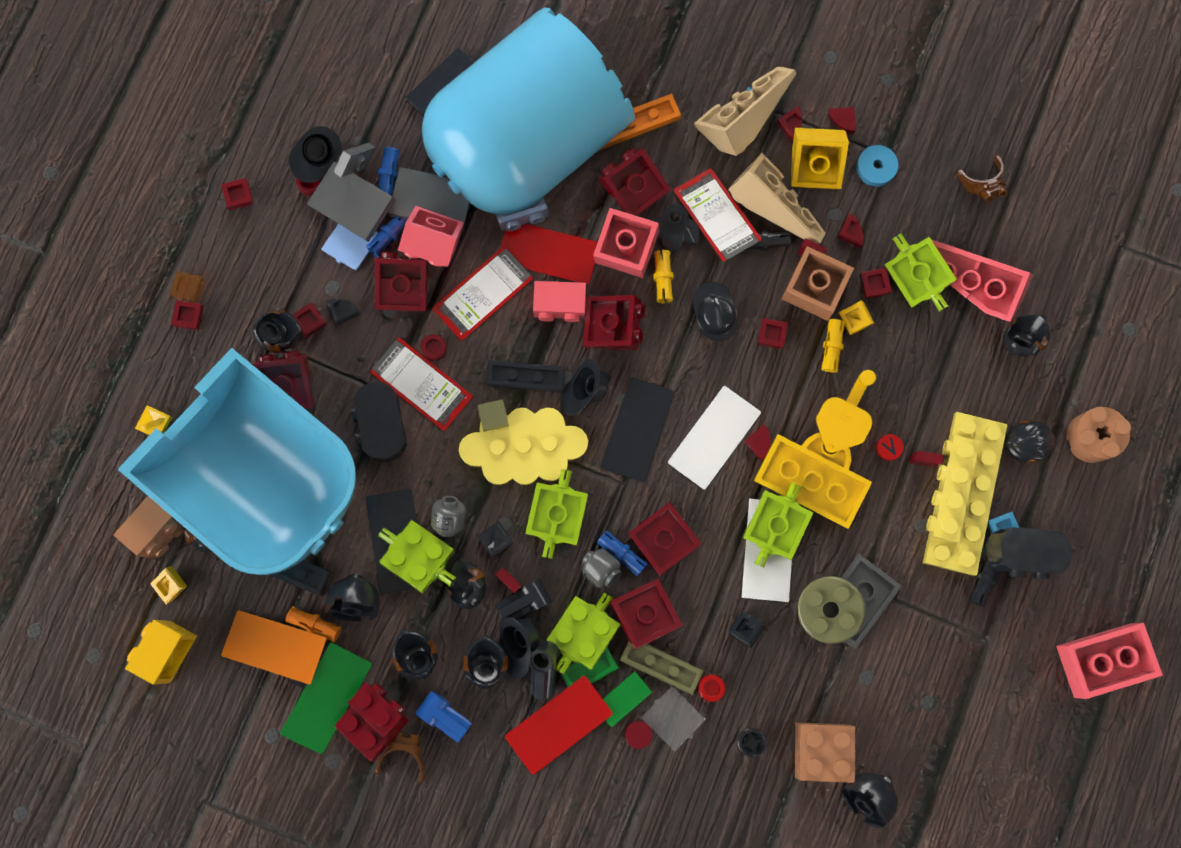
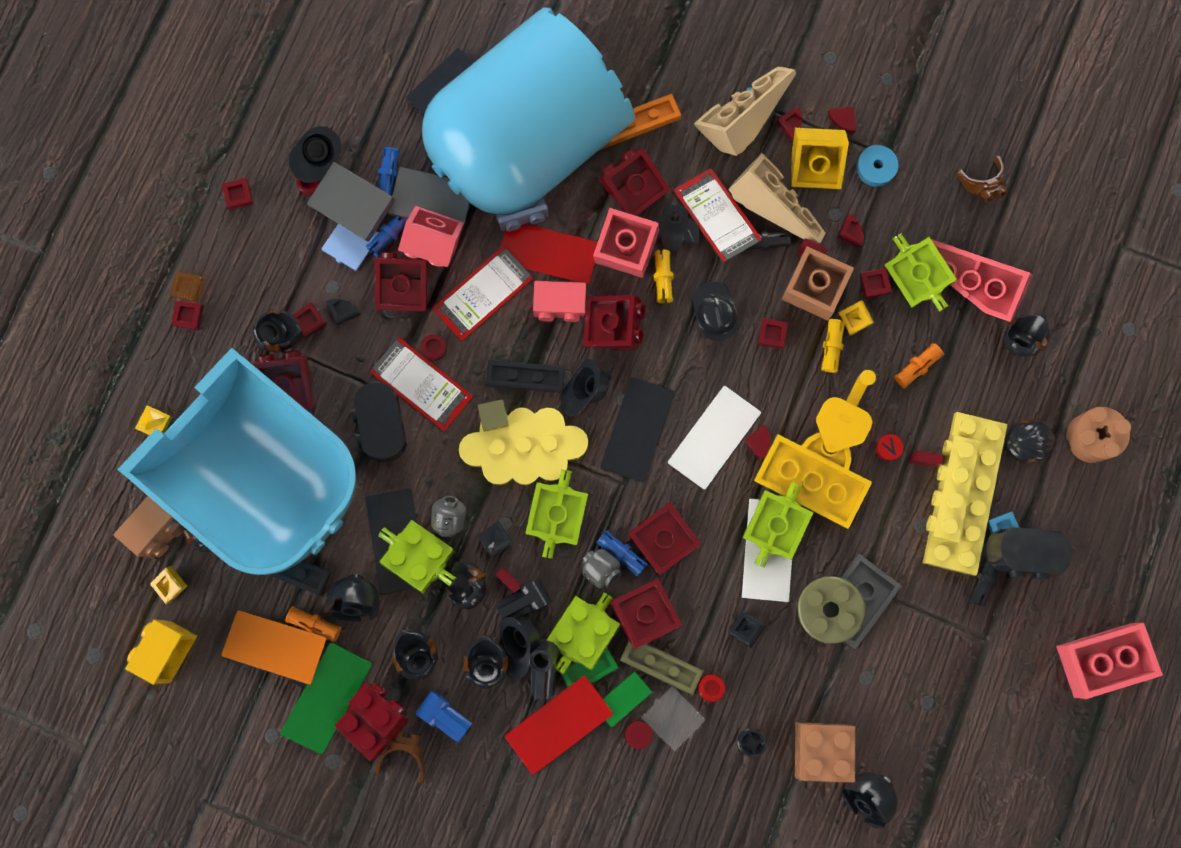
(354, 160): dark grey plate -> none
(919, 365): none -> orange pin

